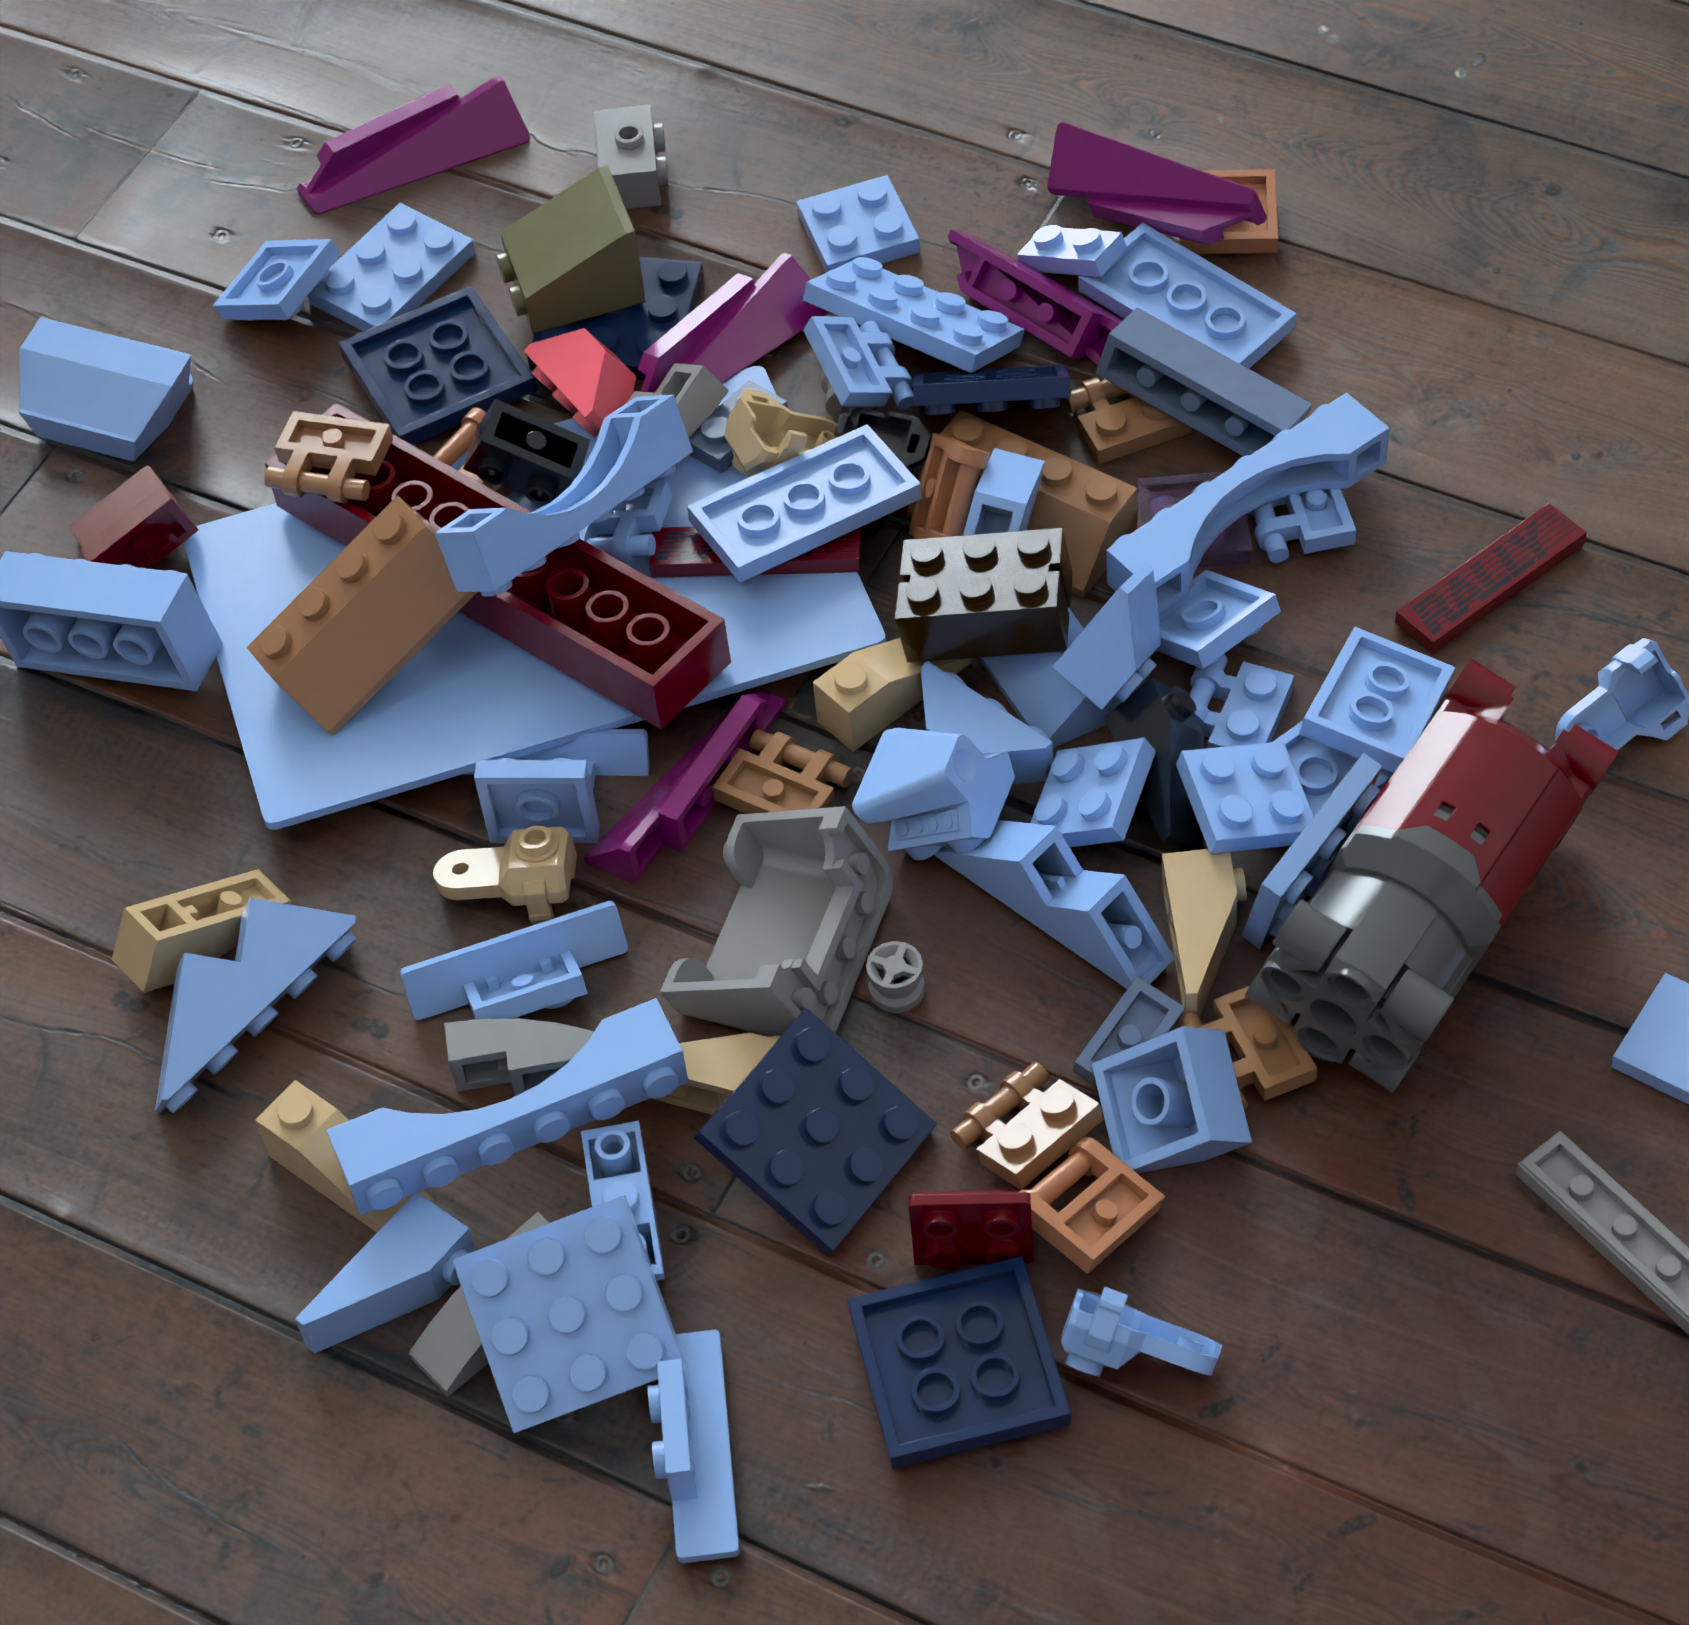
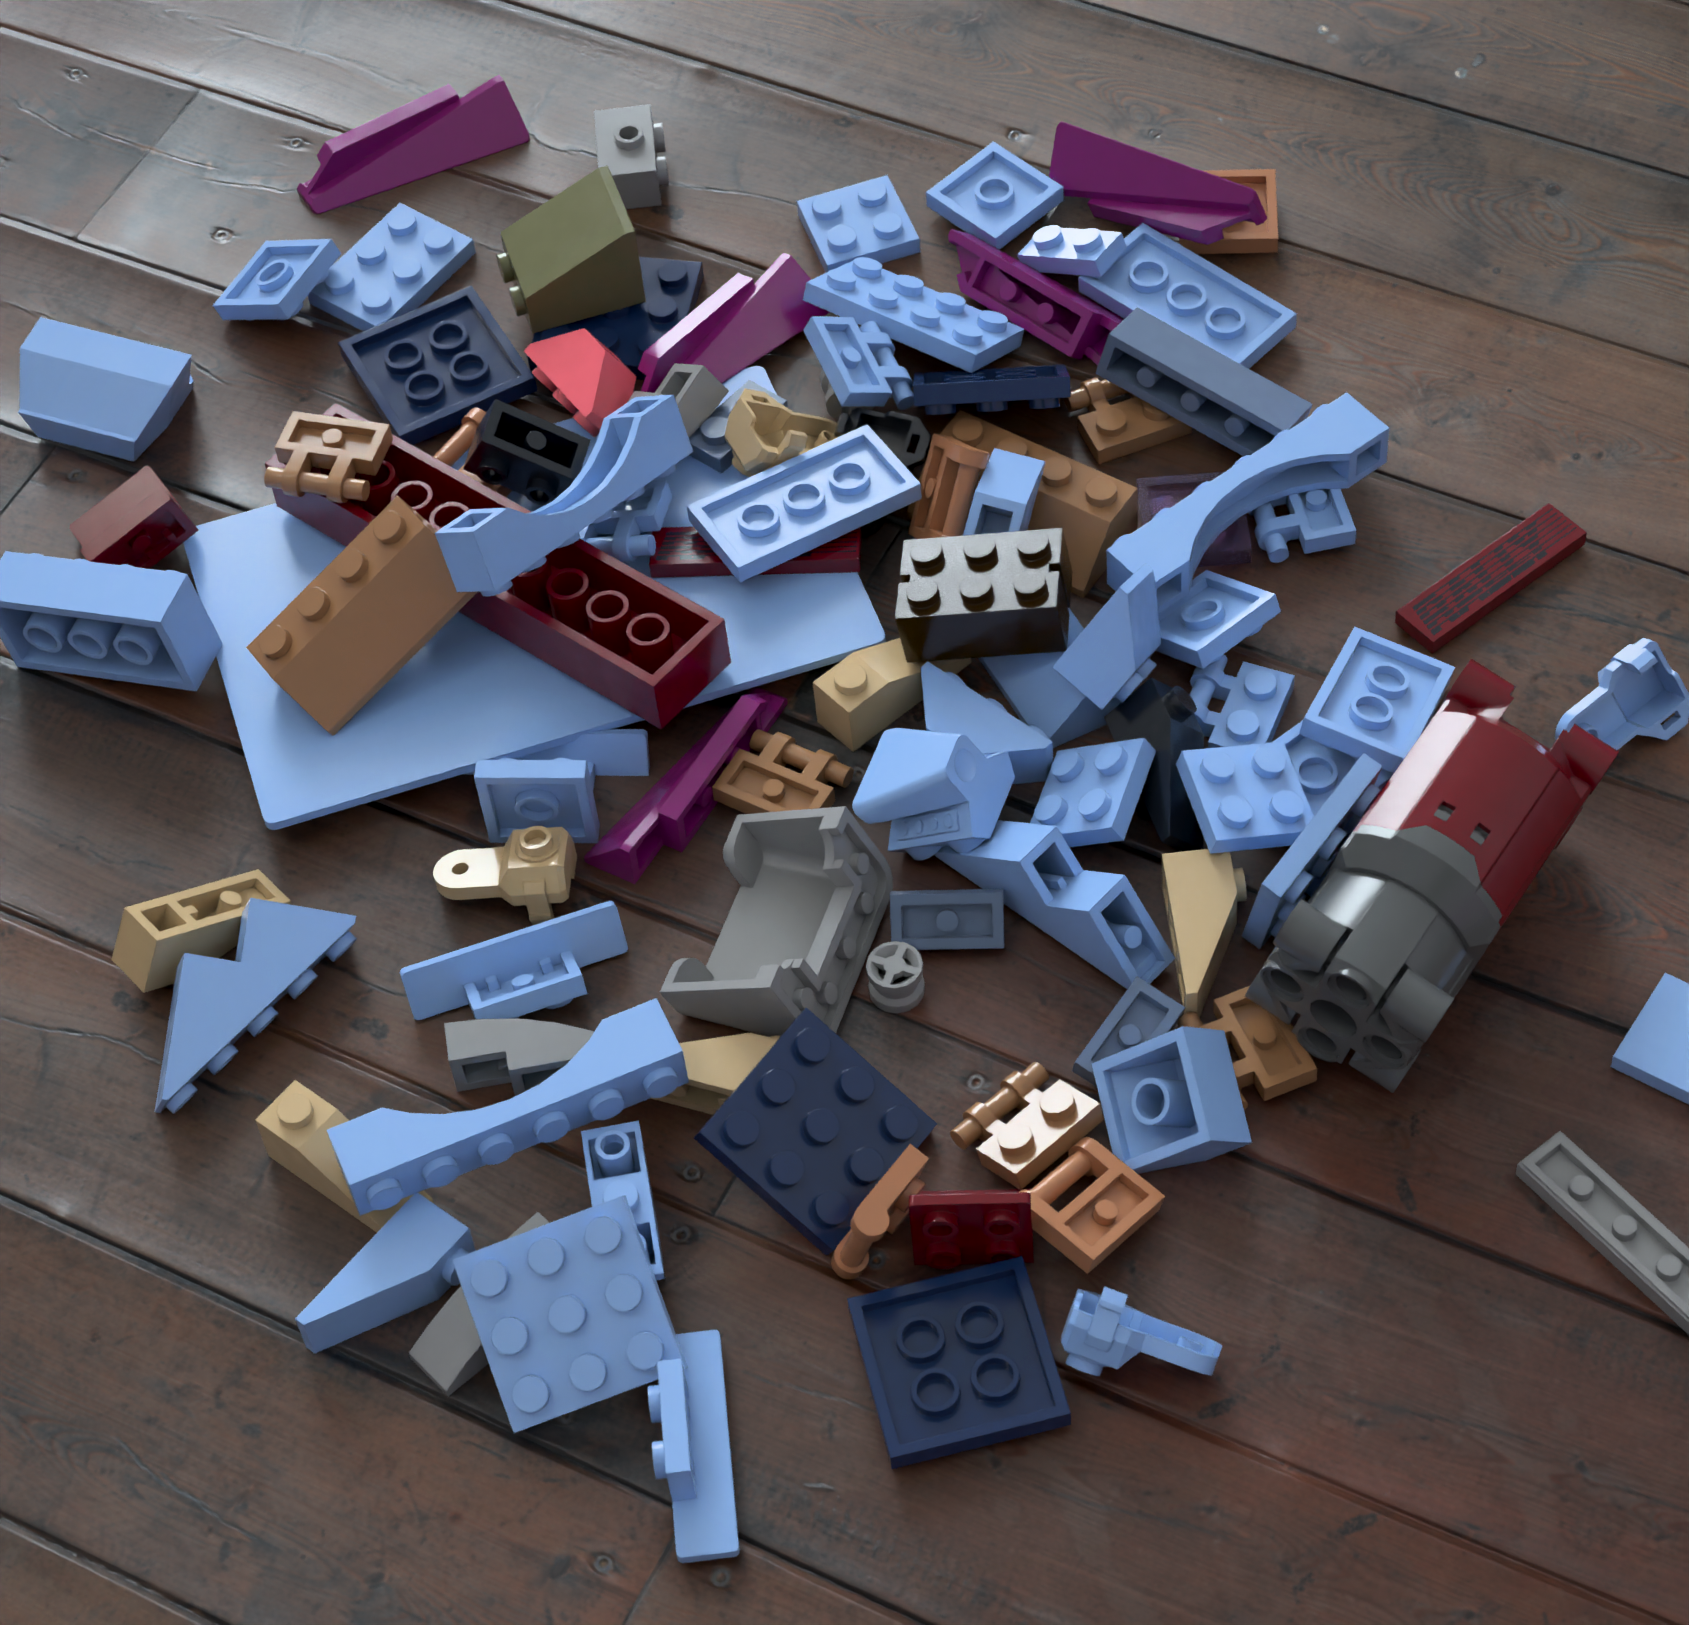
(880, 1212): none -> nougat plate
(948, 918): none -> sand blue plate
(994, 196): none -> light blue plate

